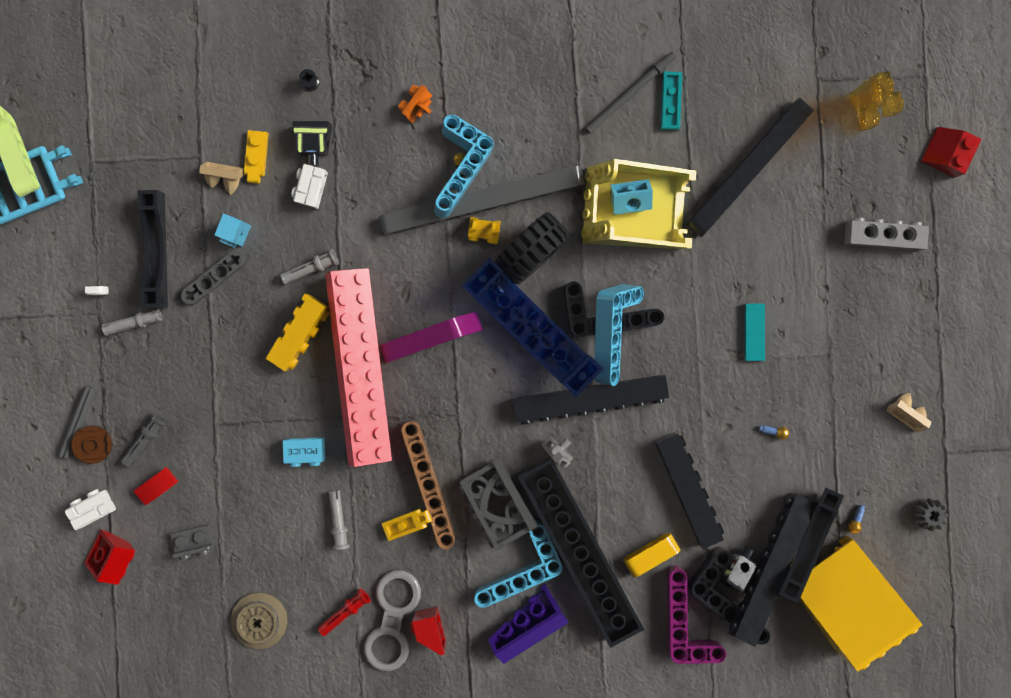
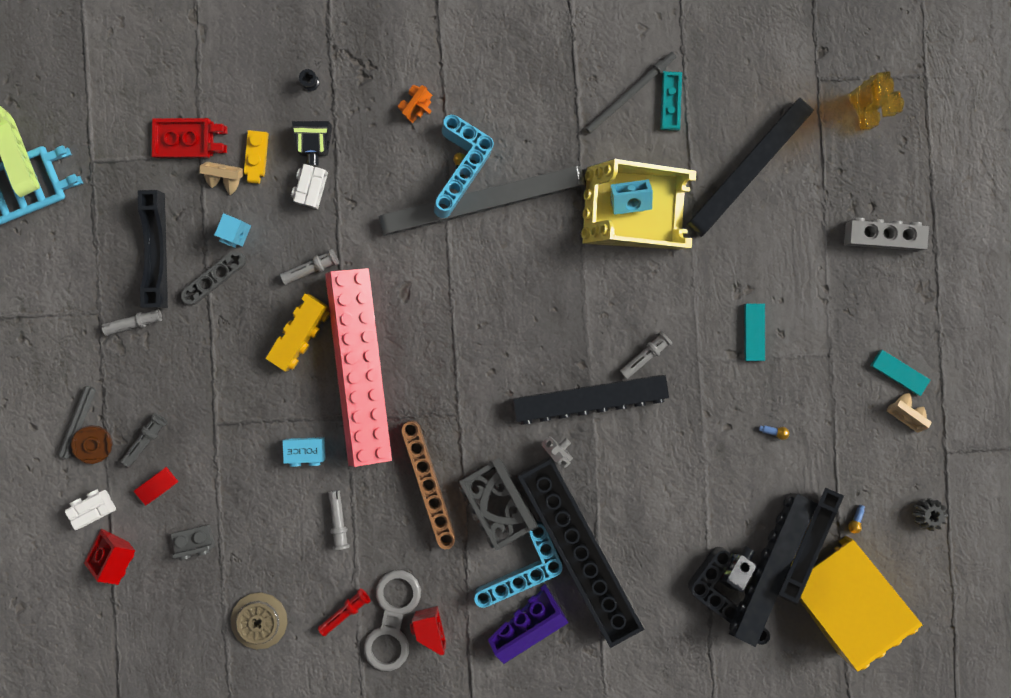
(97, 290): white tile -> none
(186, 138): none -> red tile
(406, 524): yellow hinge -> none
(431, 336): magenta beam -> none
(484, 229): yellow piece -> none
(532, 248): black tyre -> none
(532, 328): clear blue slope -> none
(587, 323): black beam -> none
(609, 328): medium azure beam -> none
(651, 555): yellow beam -> none
(655, 350): none -> light grey pin
(681, 623): magenta beam -> none
(689, 490): black brick -> none
(900, 372): none -> teal tile
(951, 151): red slope -> none

